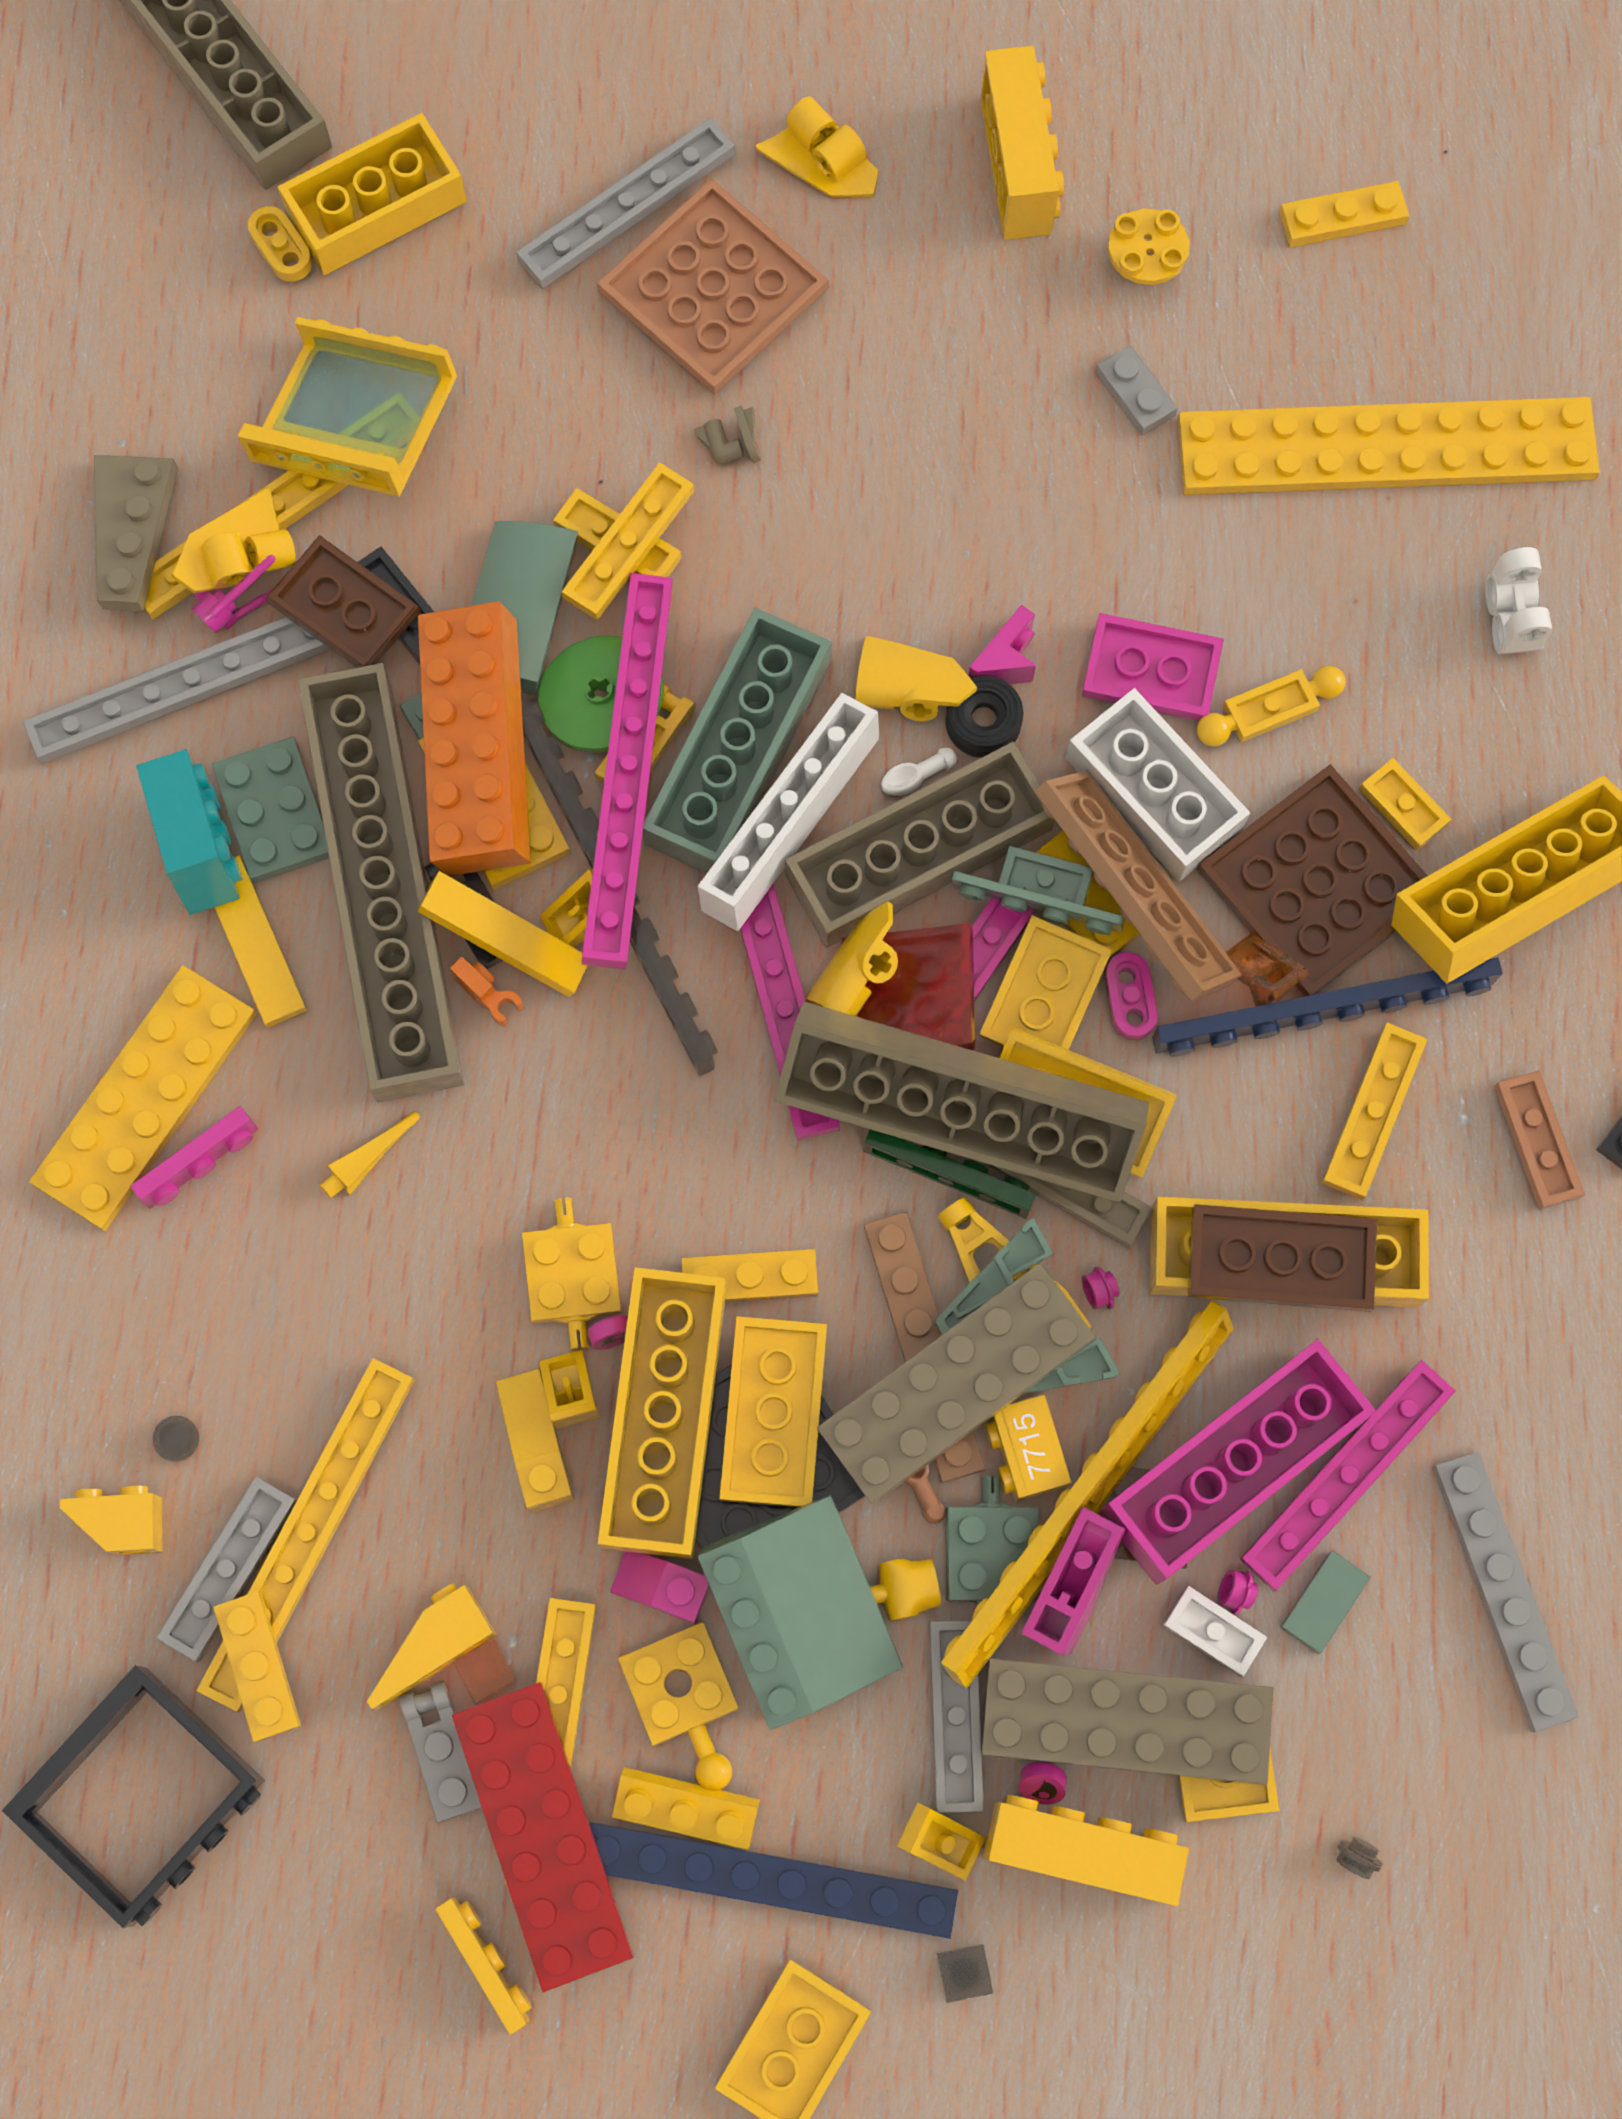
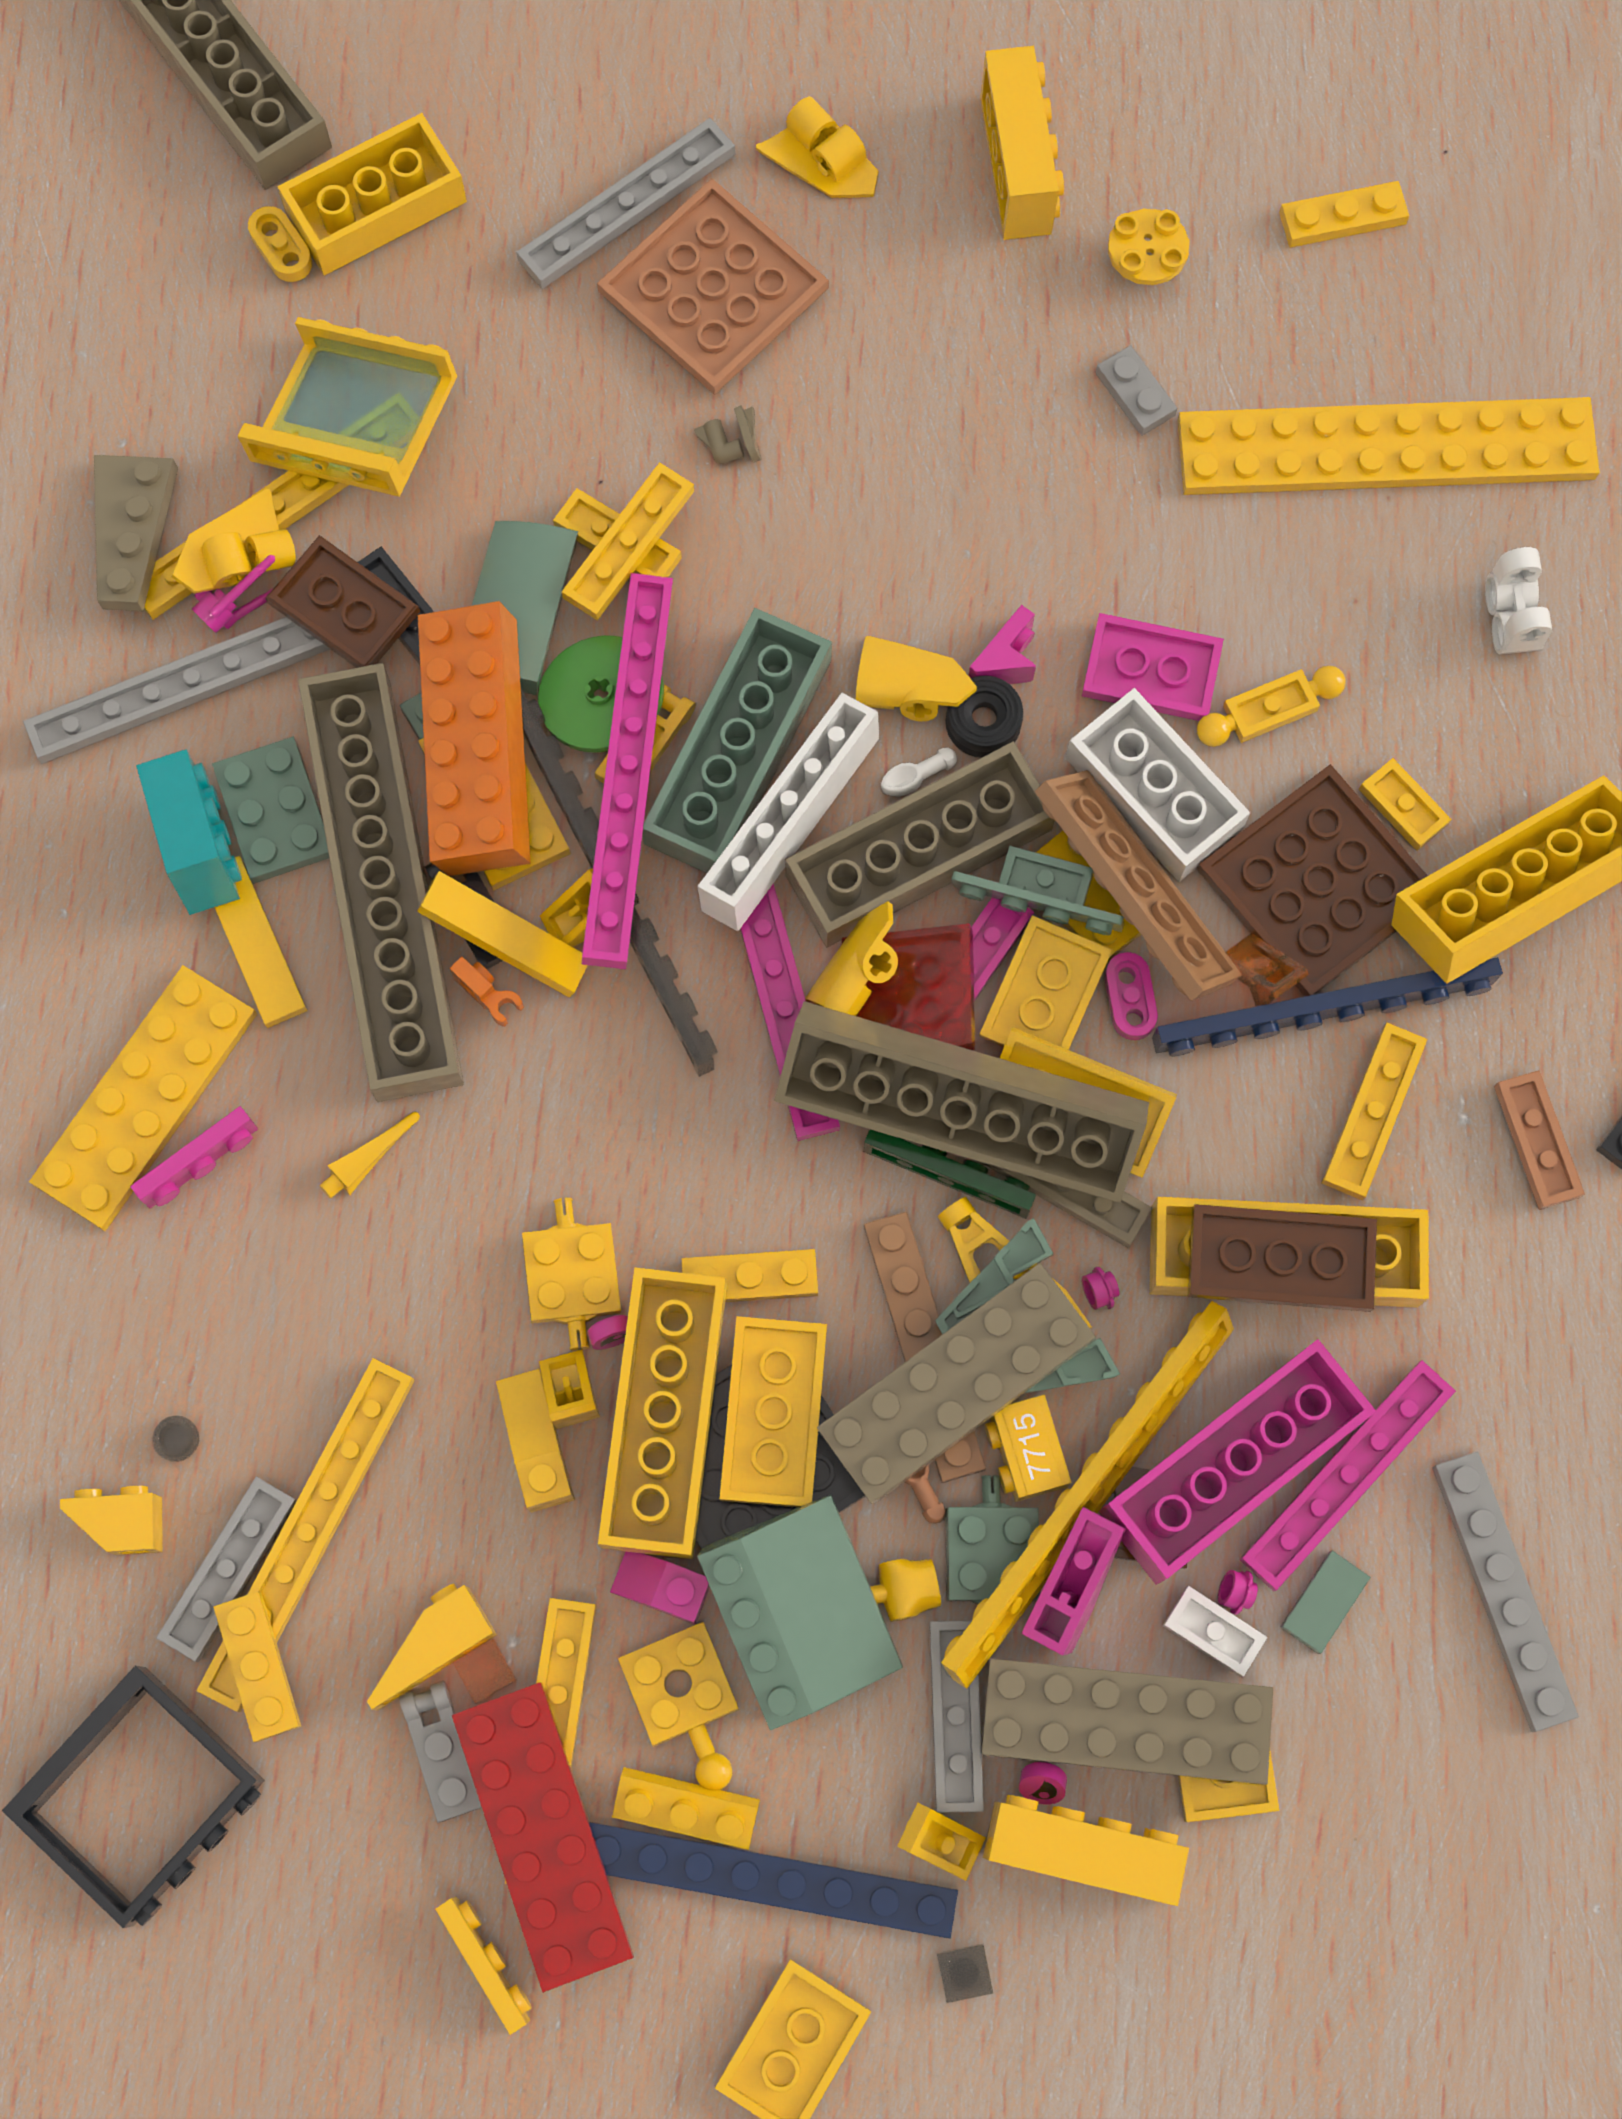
(1359, 1857): clear smoke plate -> none

